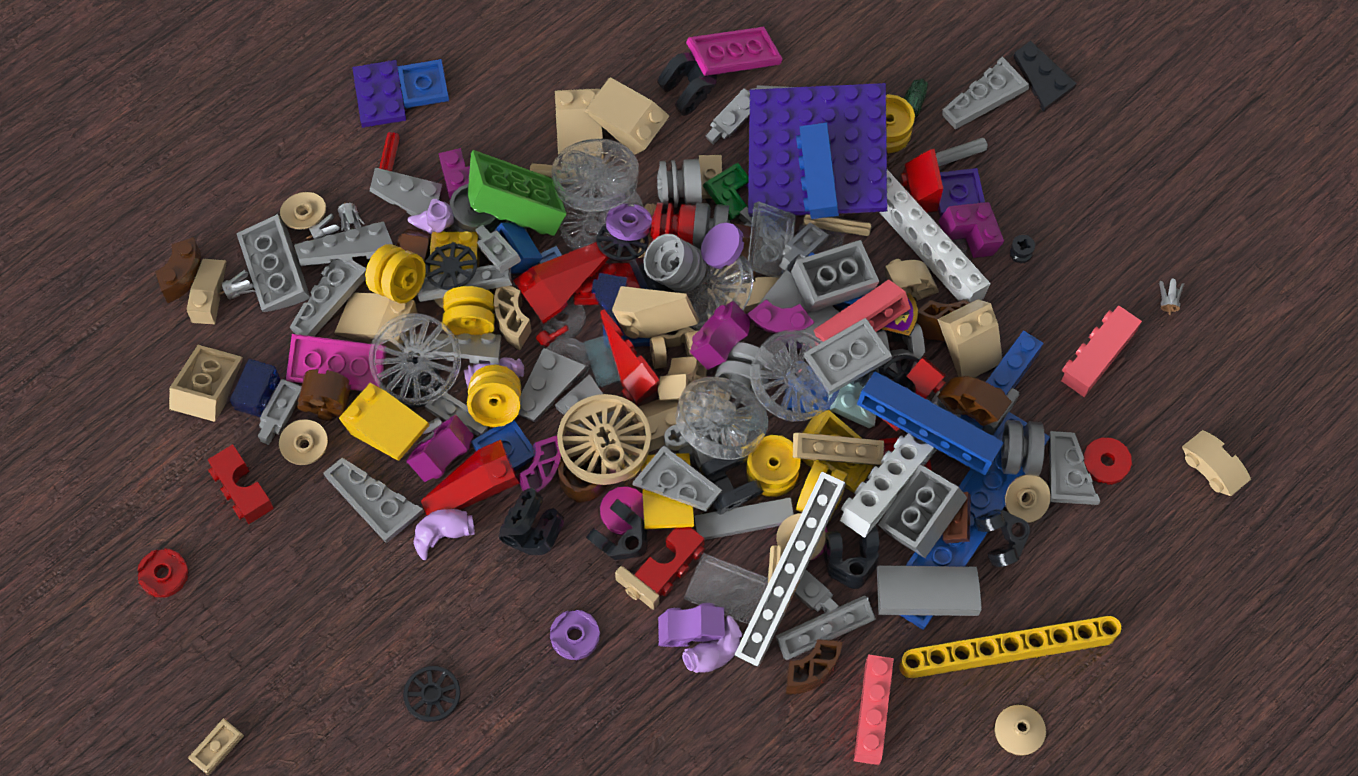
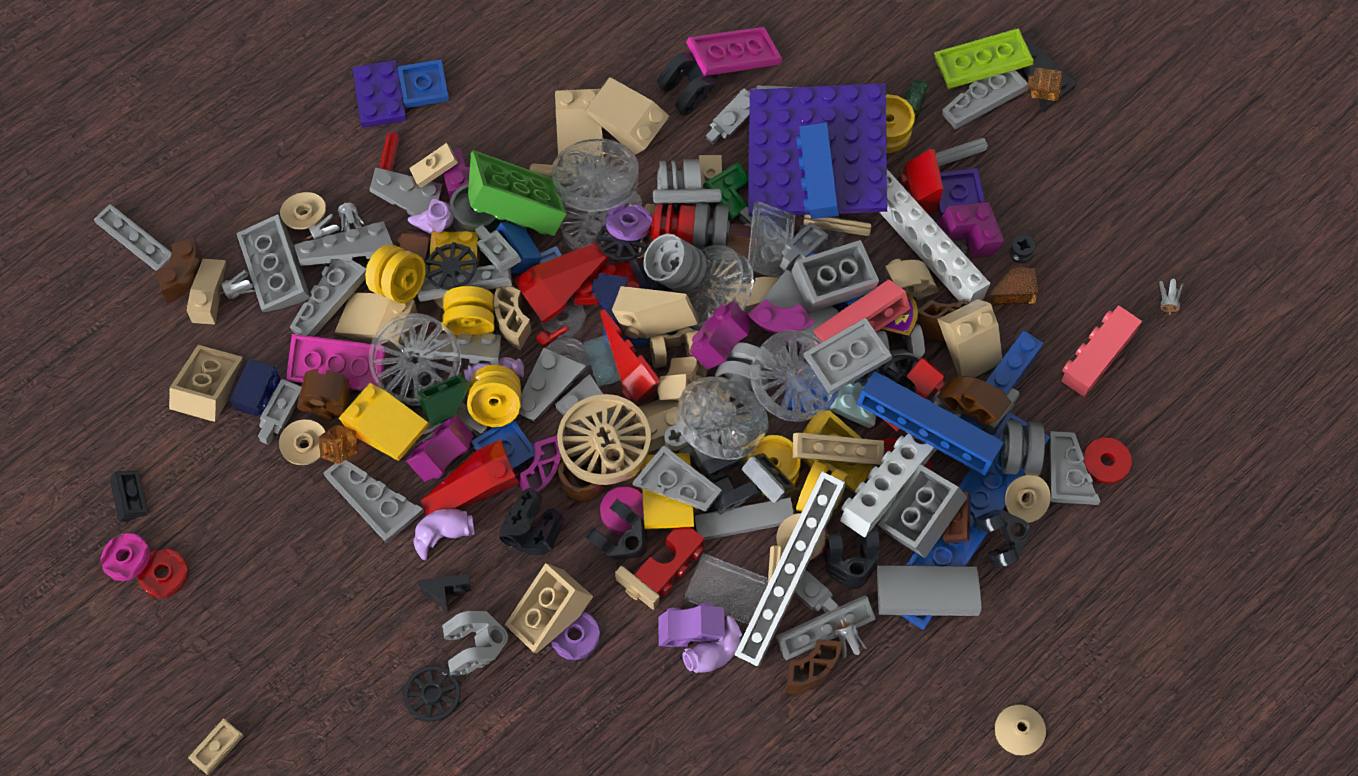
(128, 495): none -> black slope
(130, 567): none -> dark pink tile
(133, 237): none -> light grey tile
(229, 468): red arch -> none
(338, 444): none -> clear orange brick
(433, 165): none -> tan plate
(438, 588): none -> black slope
(443, 398): none -> dark green slope
(489, 640): none -> light grey piece
(548, 607): none -> tan slope
(687, 196): none -> light grey axle
(722, 245): medium lavender tile -> none
(768, 477): none -> slope
(849, 632): none -> flat silver piece
(873, 709): coral brick -> none
(983, 58): none -> lime tile
(1016, 288): none -> clear orange slope
(1019, 639): yellow beam -> none
(1045, 84): none -> clear orange brick
(1222, 471): tan brick -> none

